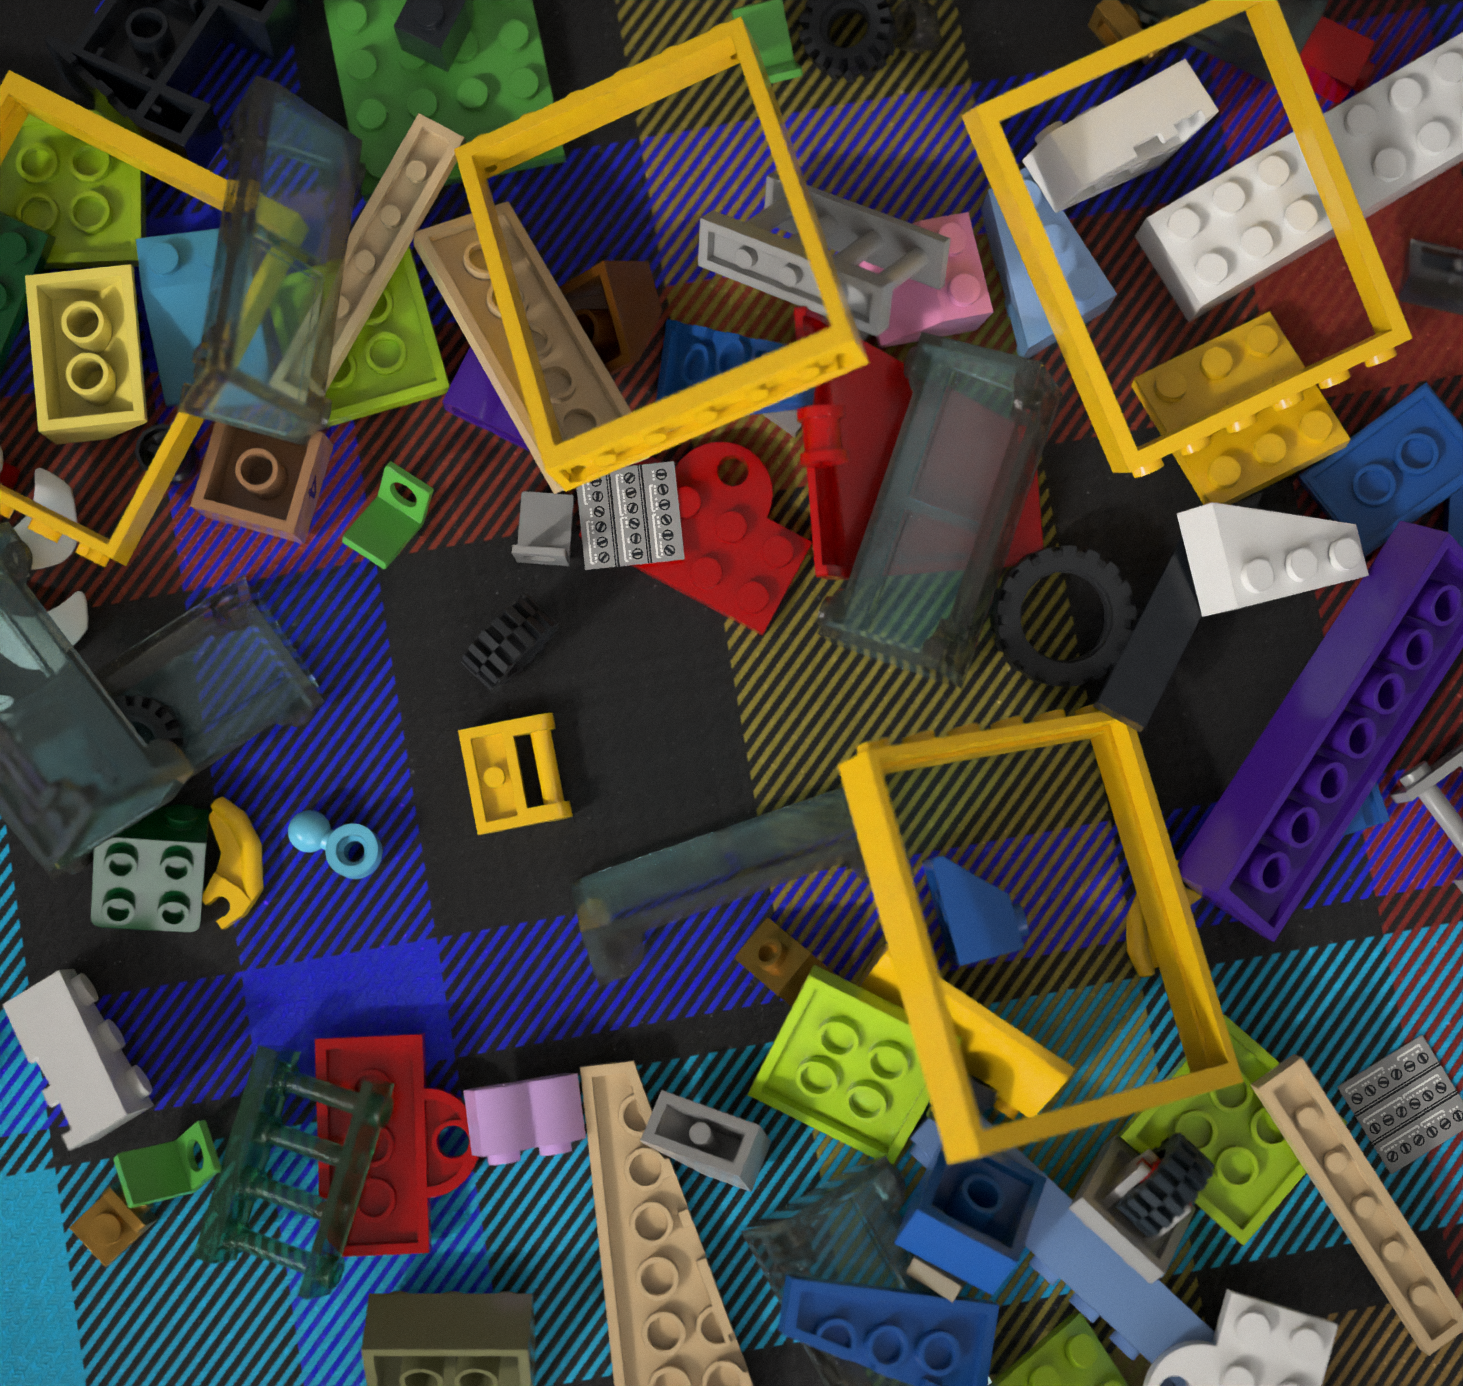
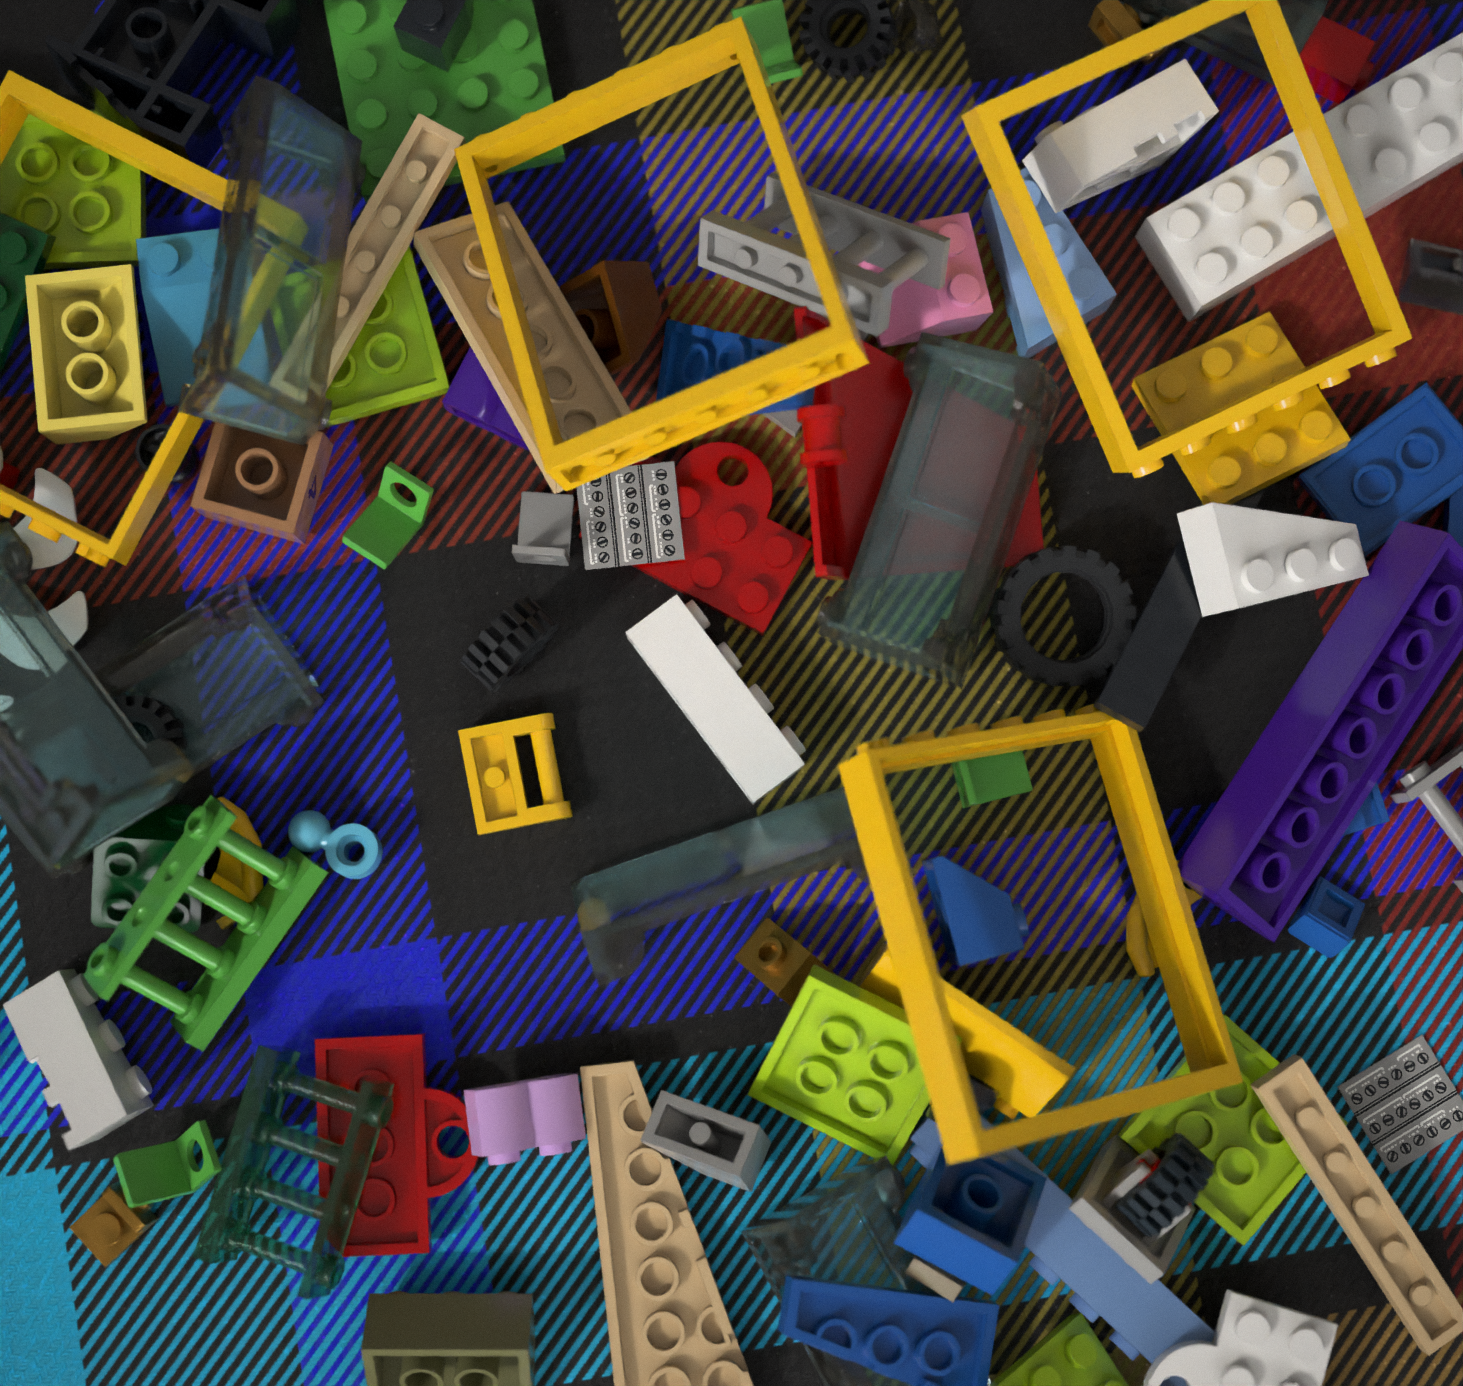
(228, 967): none -> bright green fence
(715, 698): none -> white brick
(991, 778): none -> bright green bracket
(1326, 918): none -> blue slope

